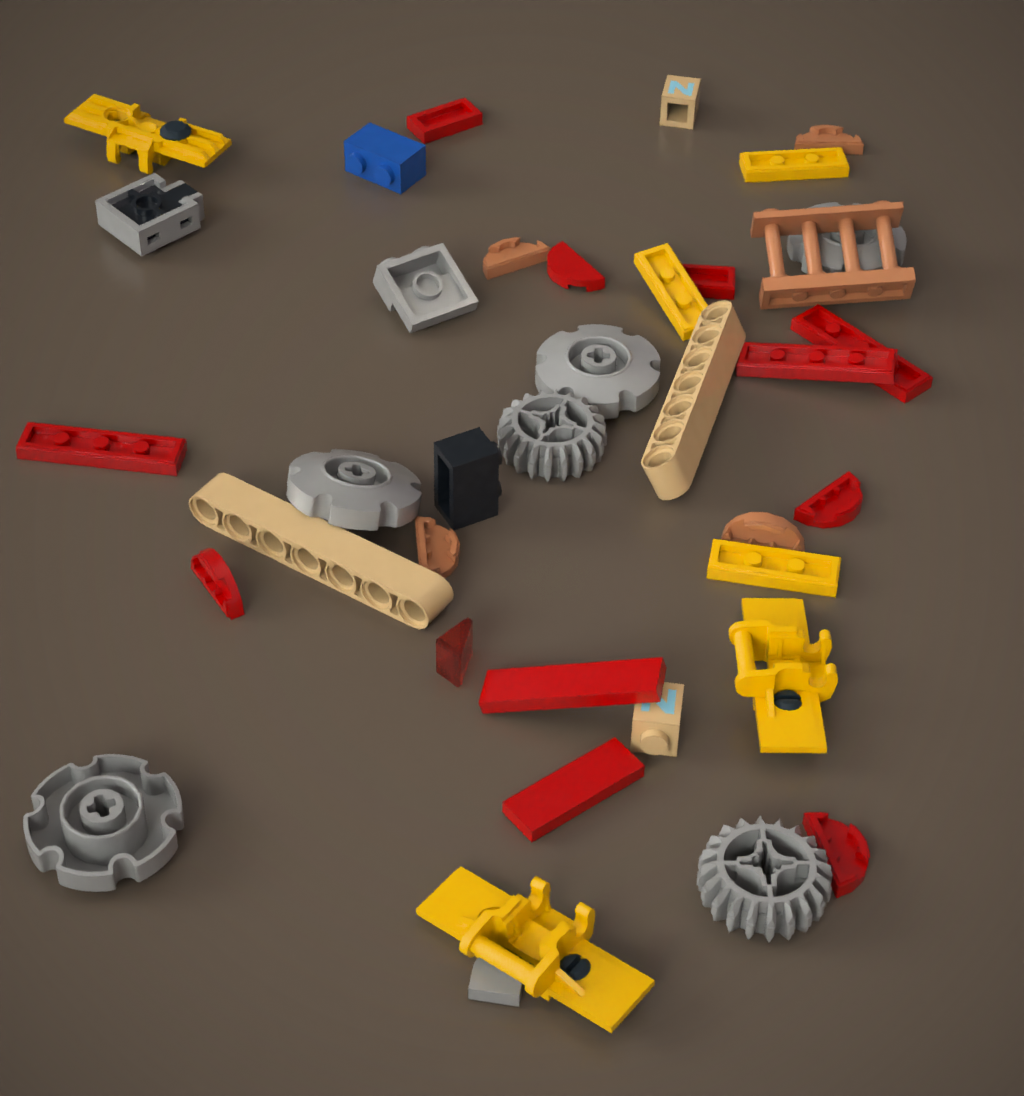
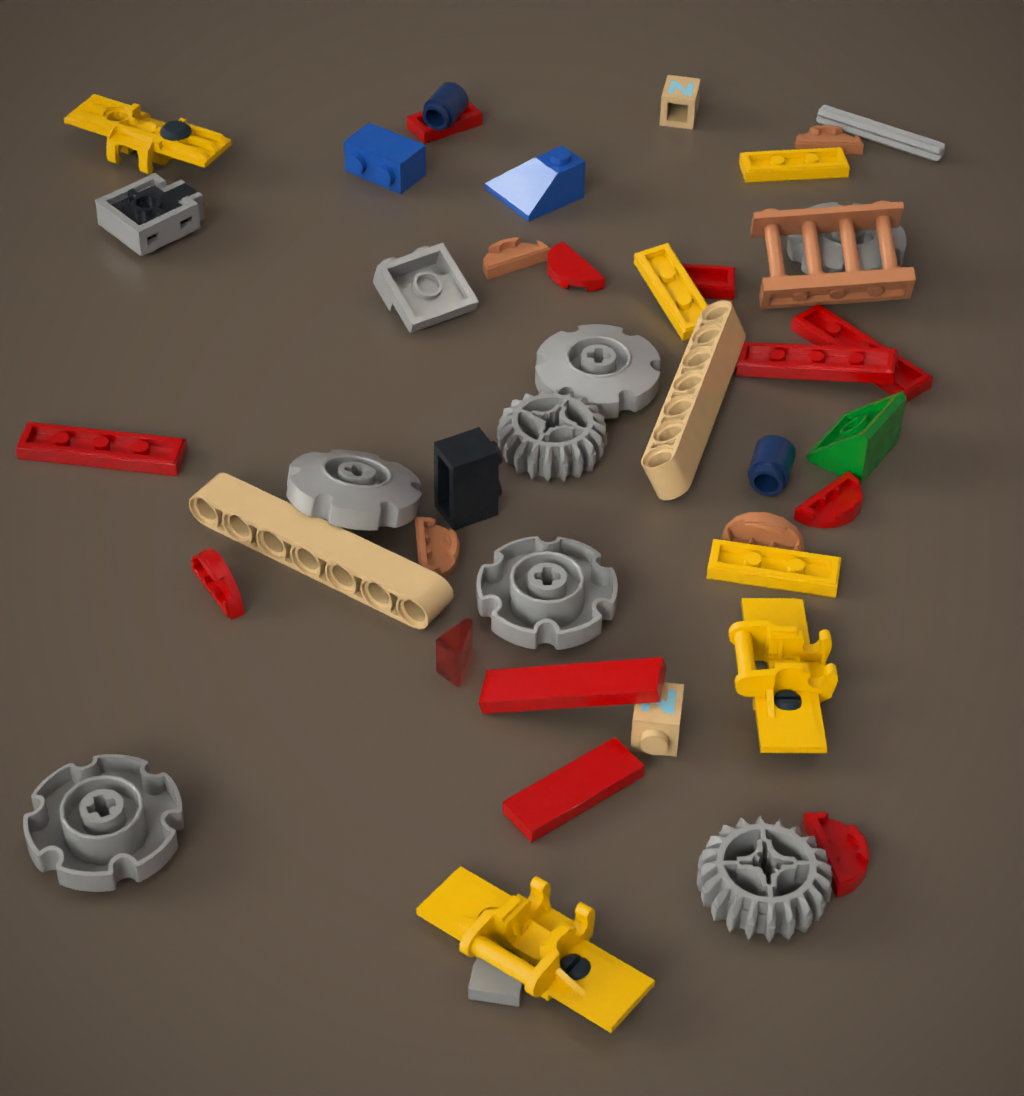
(445, 106): none -> dark blue brick
(541, 184): none -> blue slope
(546, 592): none -> light grey piece
(771, 465): none -> dark blue brick
(861, 438): none -> green slope
(882, 133): none -> light grey axle

